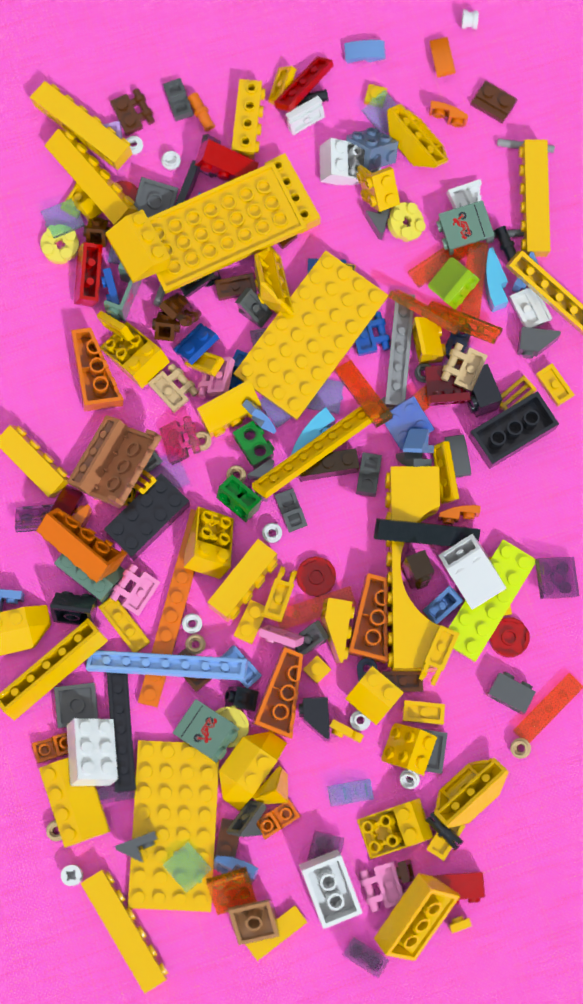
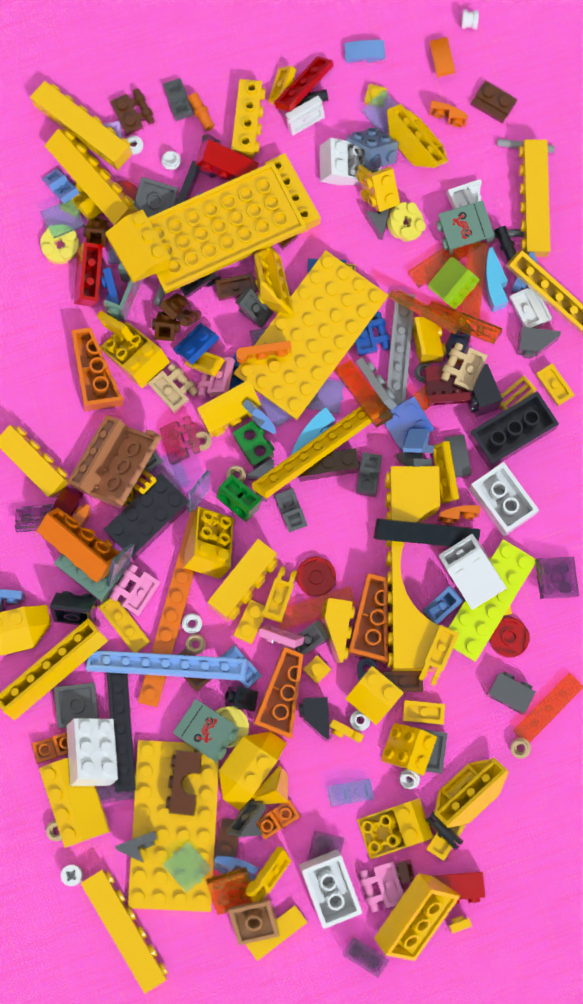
(60, 186): none -> medium blue slope
(119, 564): none -> clear light blue piece
(184, 764): none -> reddish brown arch
(198, 491): none -> clear light blue piece
(262, 352): none -> orange plate
(268, 875): none -> yellow hinge
(272, 526): white plate -> none
(377, 383): none -> light grey plate
(418, 570): dark brown brick -> none
(503, 499): none -> white brick

